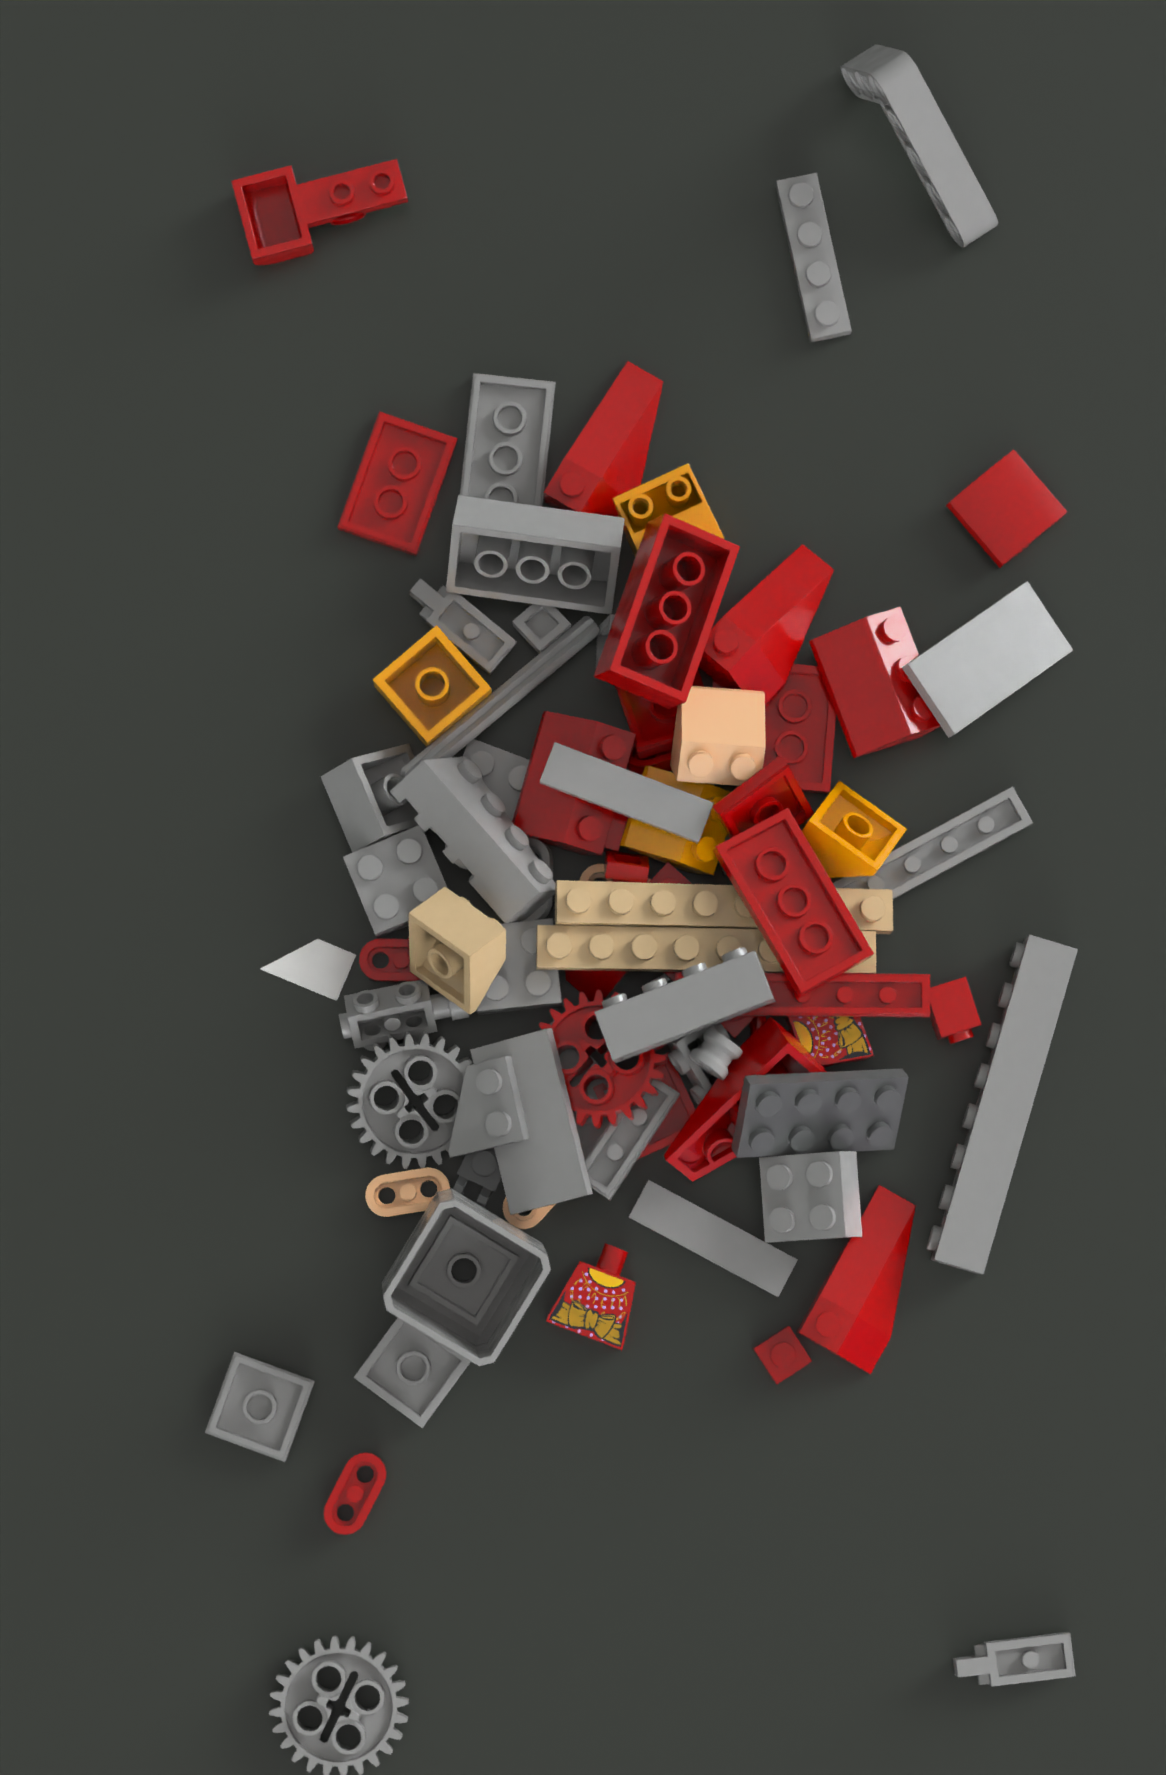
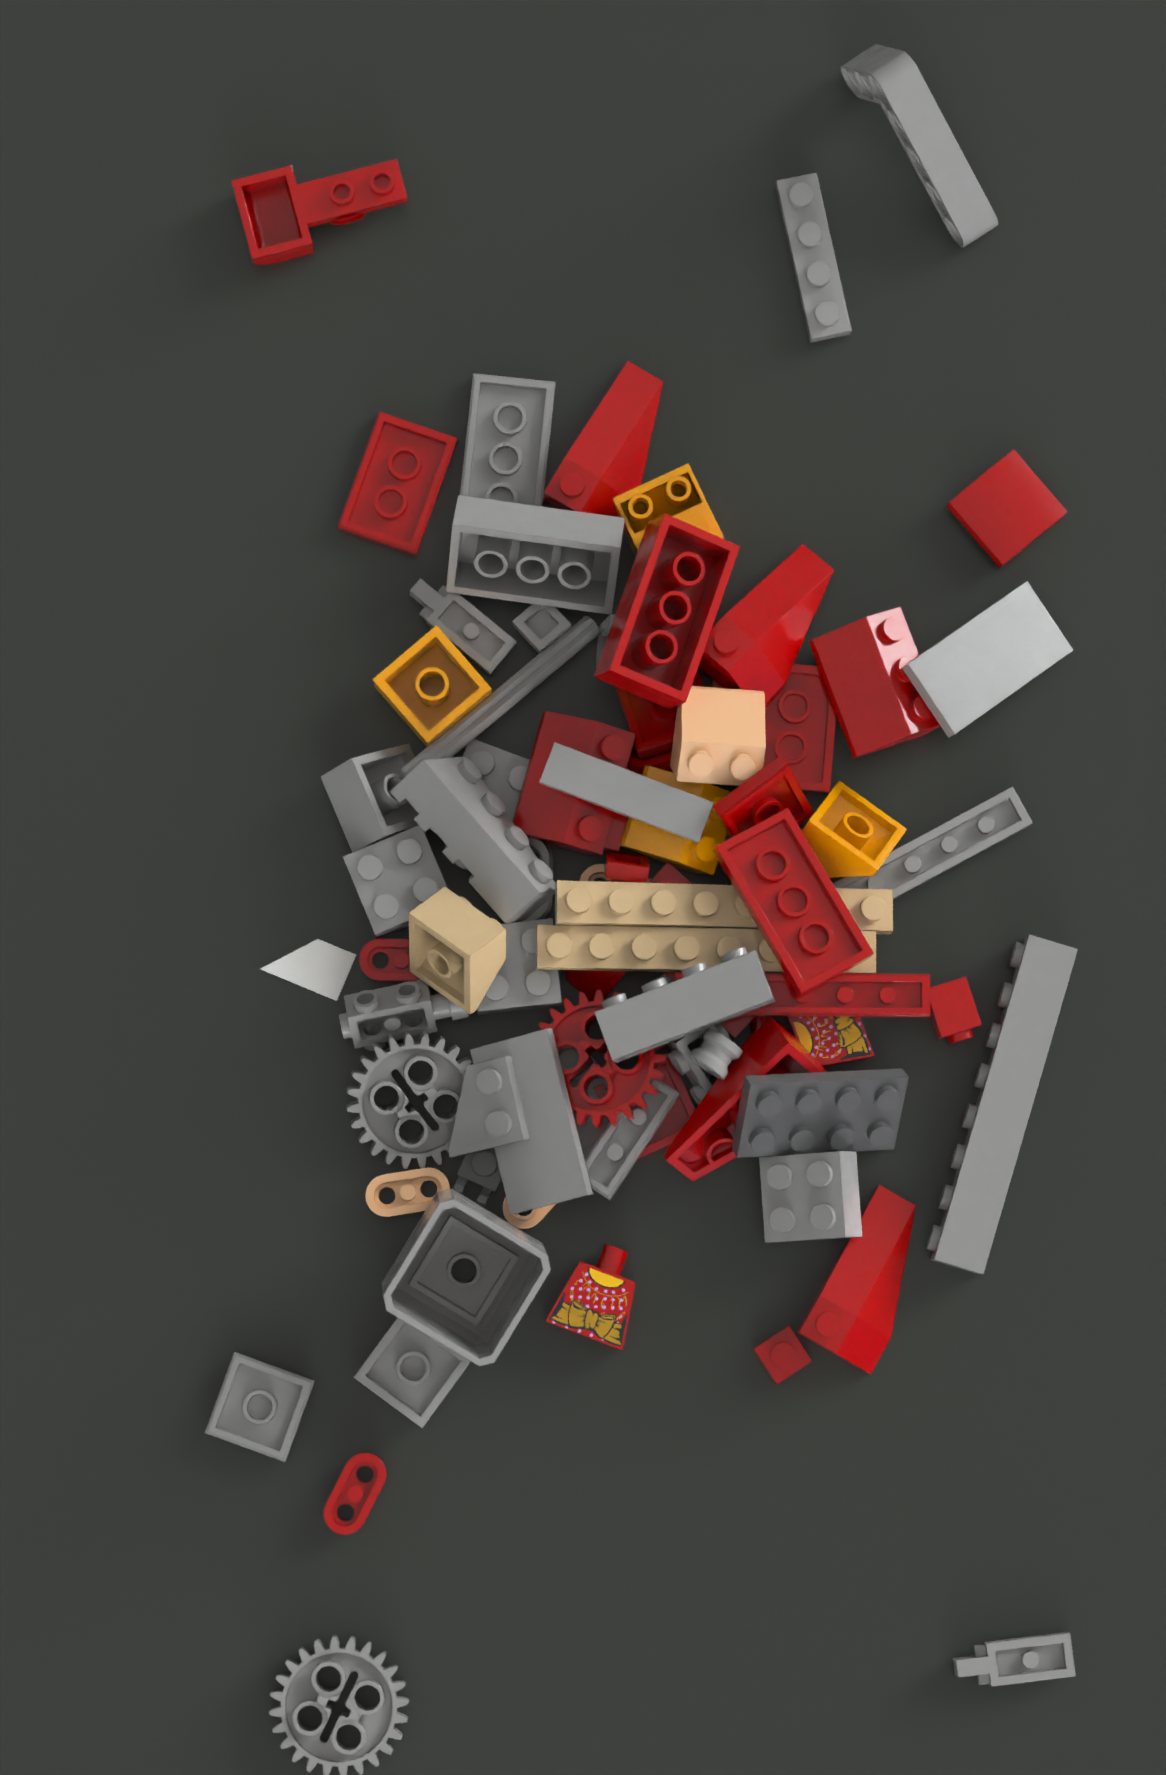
(713, 1238): light grey tile -> none

